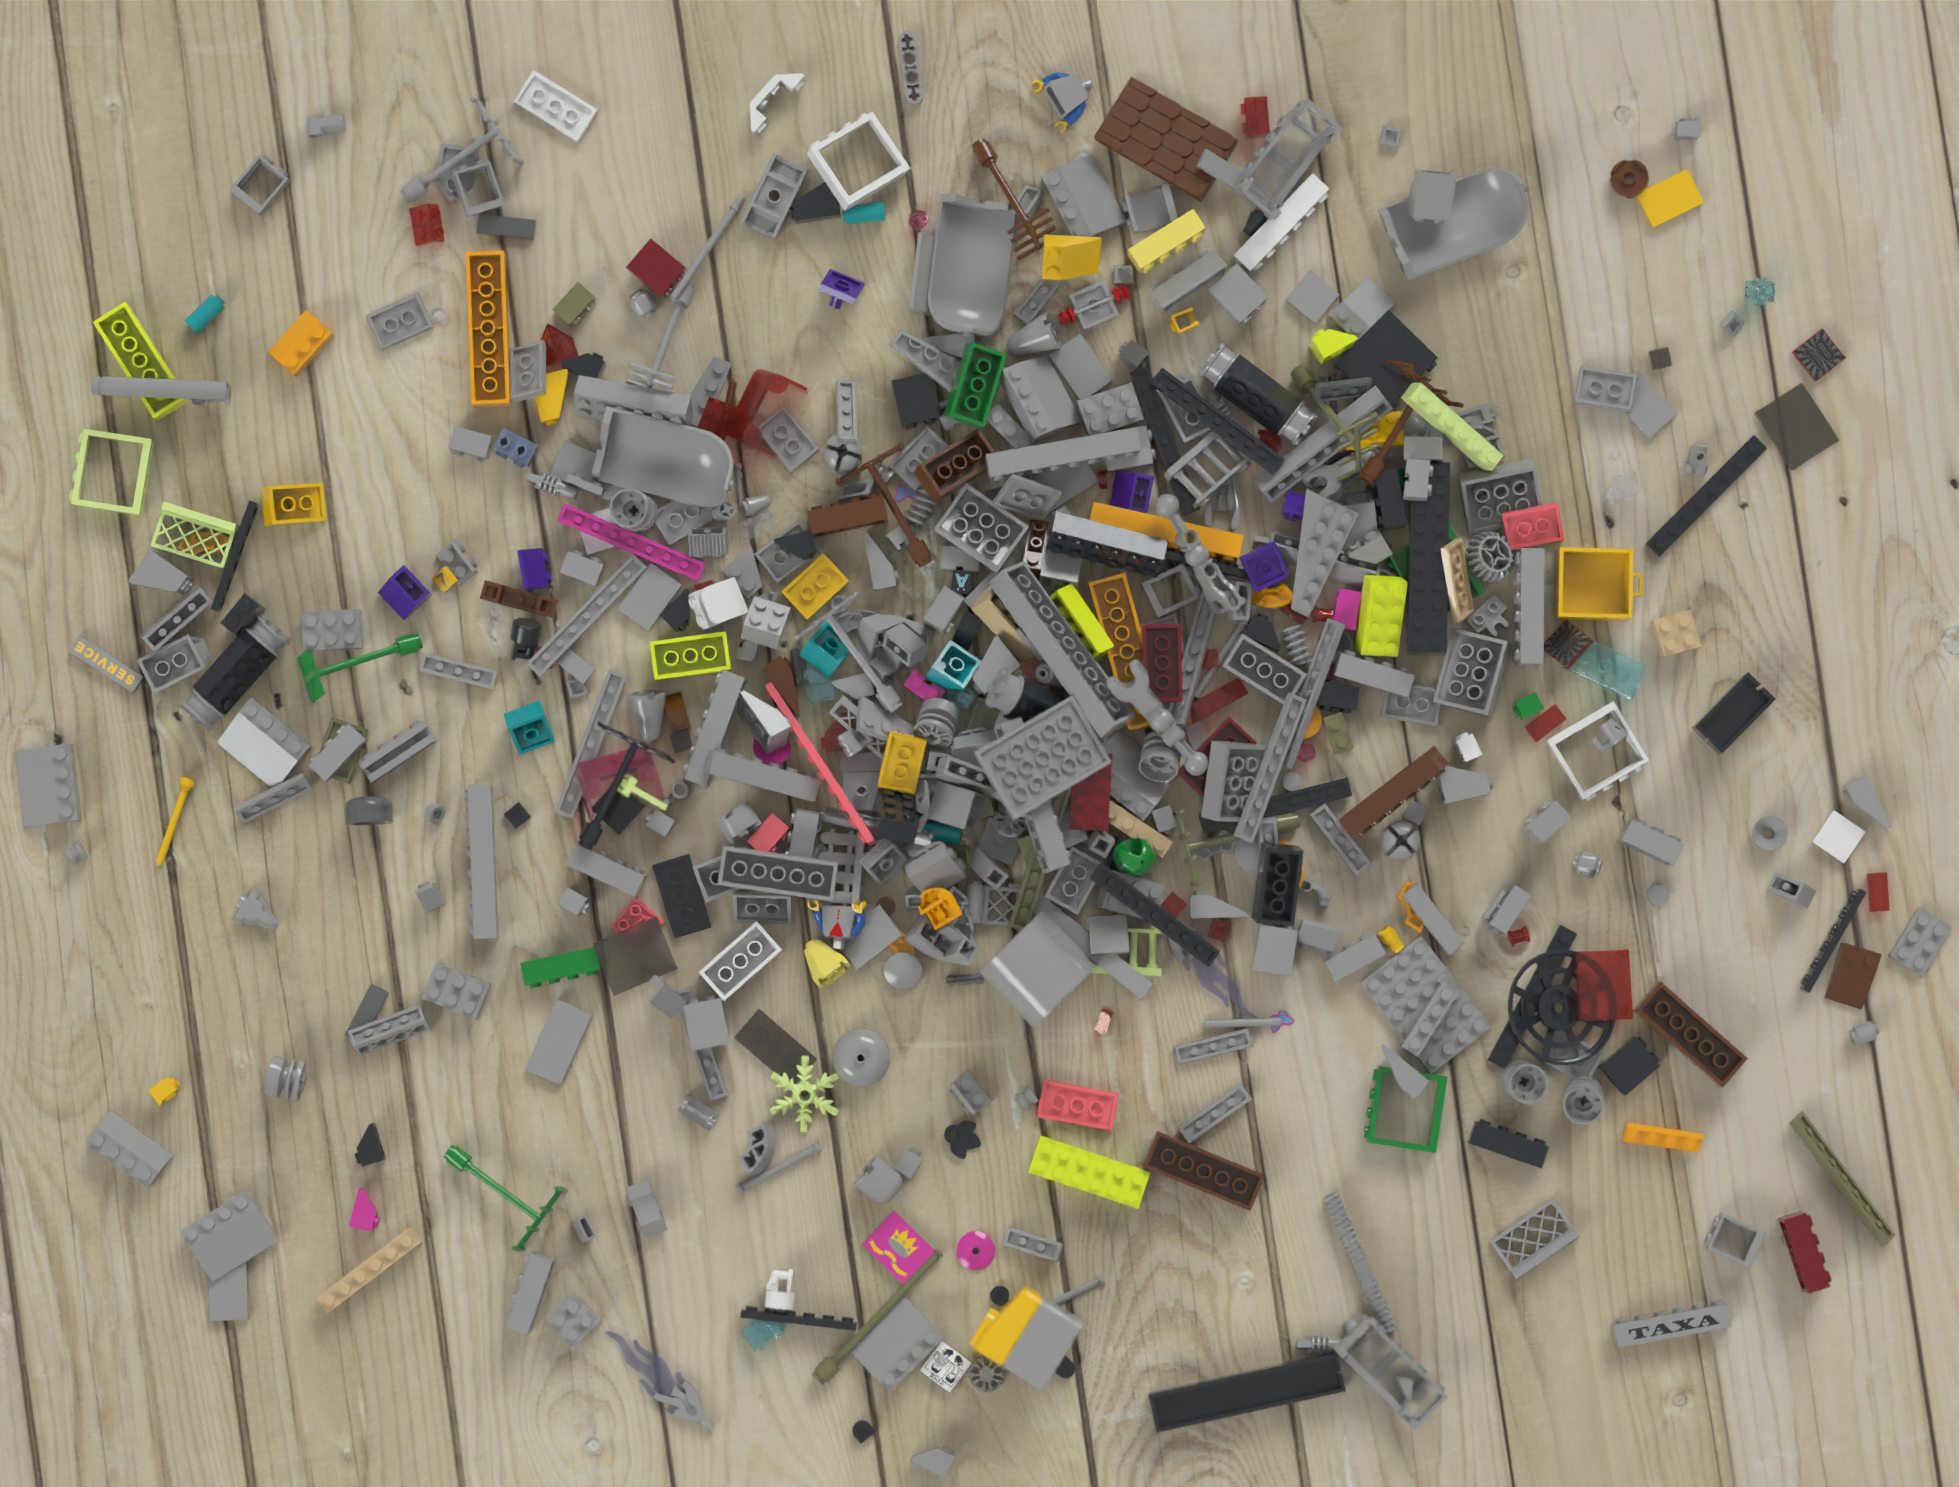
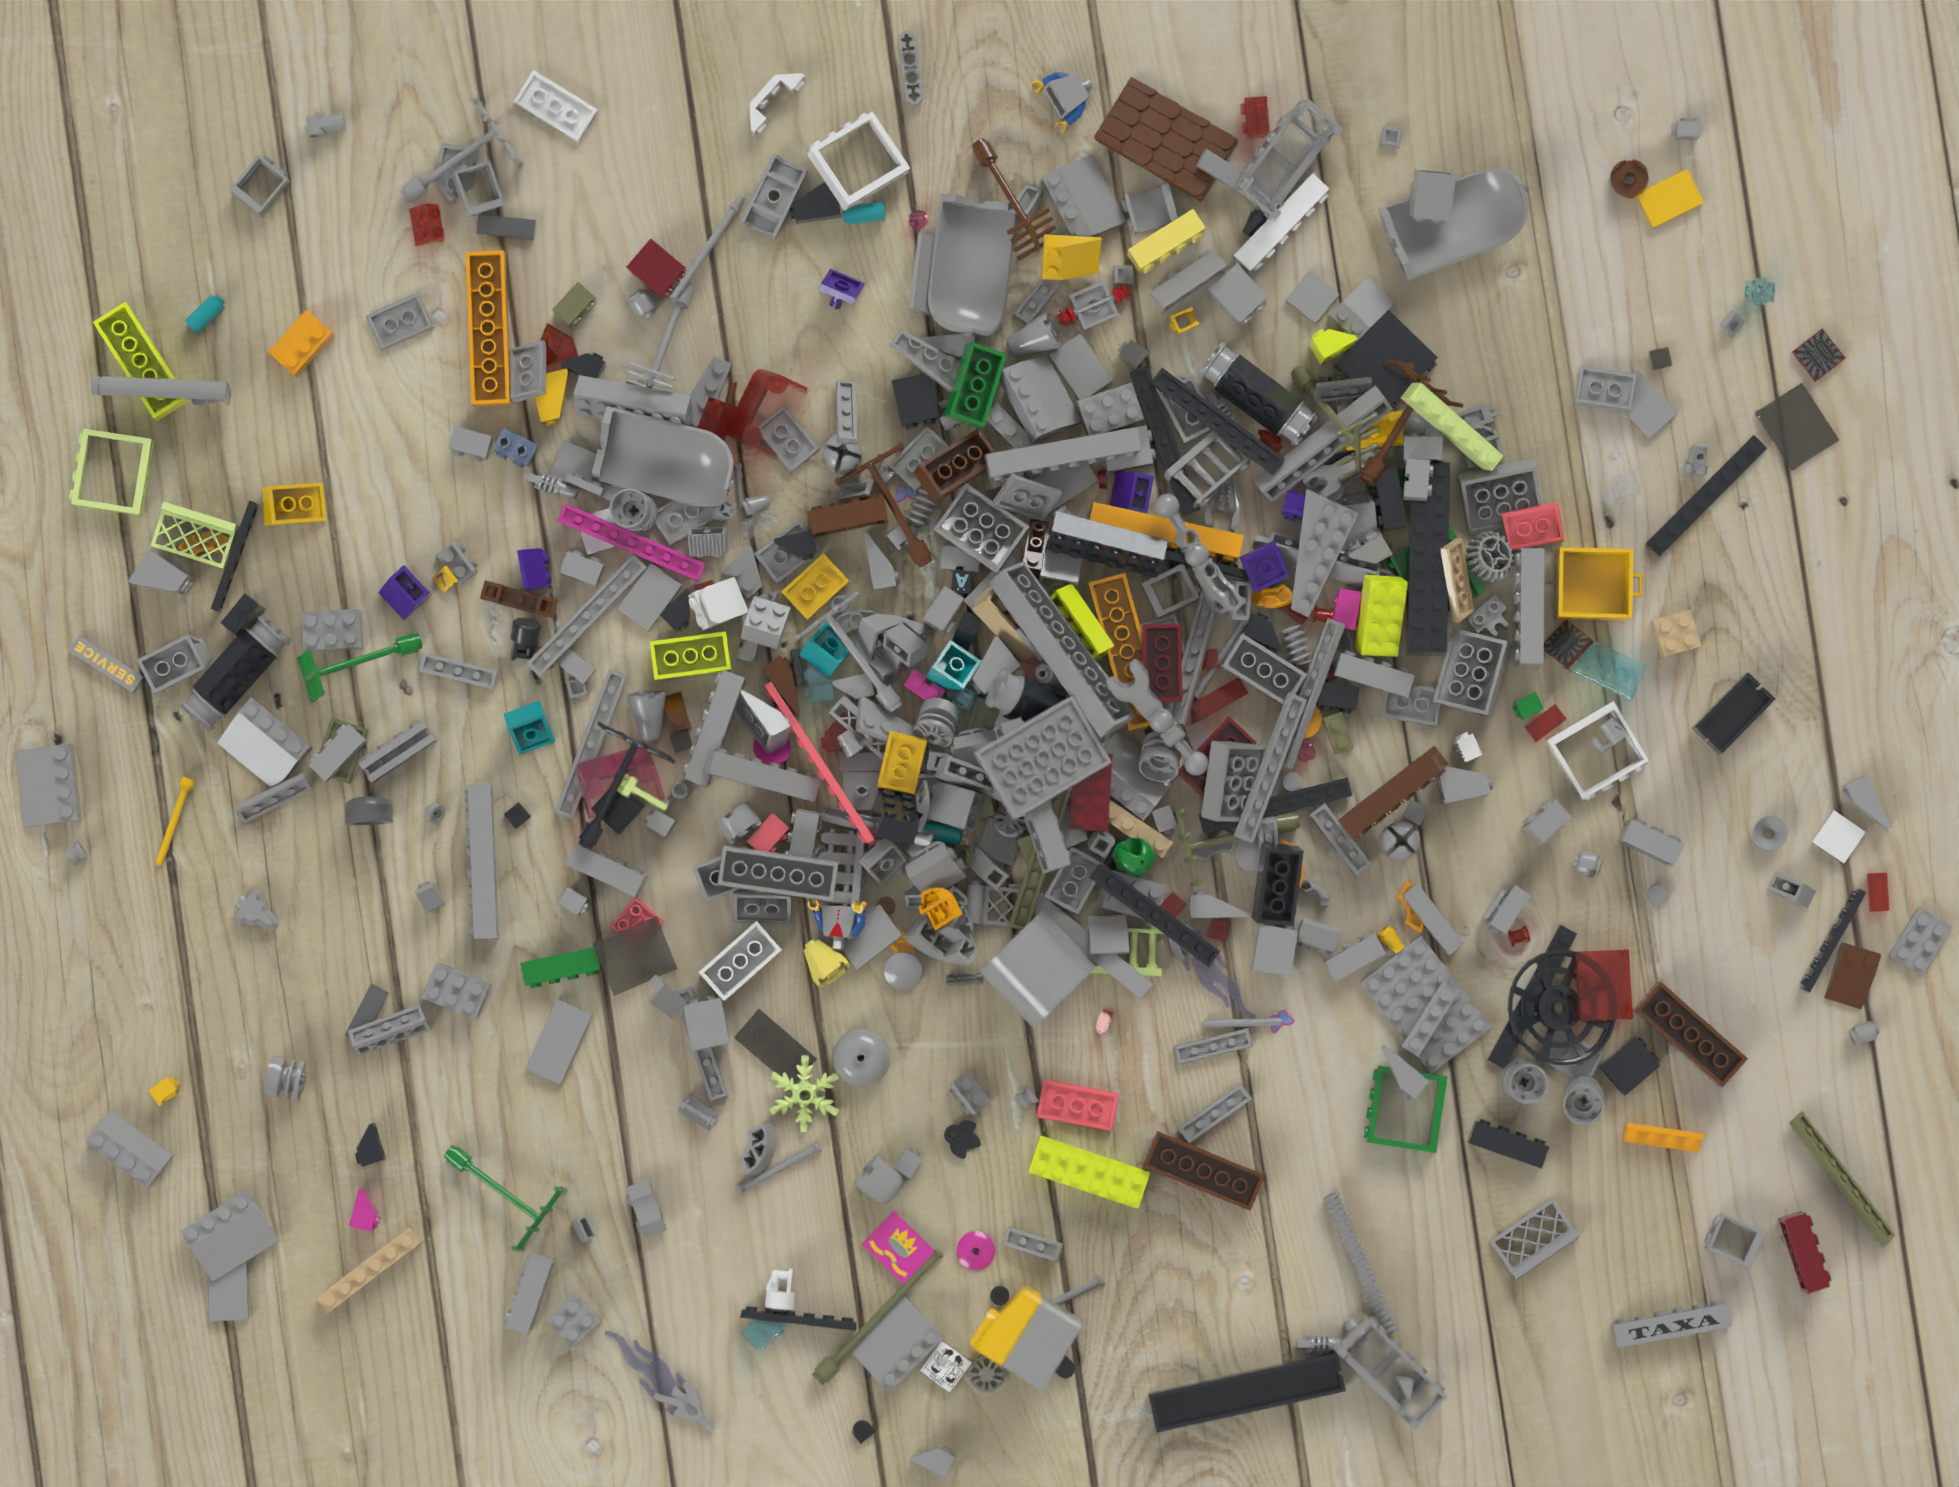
(176, 618): light grey brick -> none
(681, 896): black tile -> none

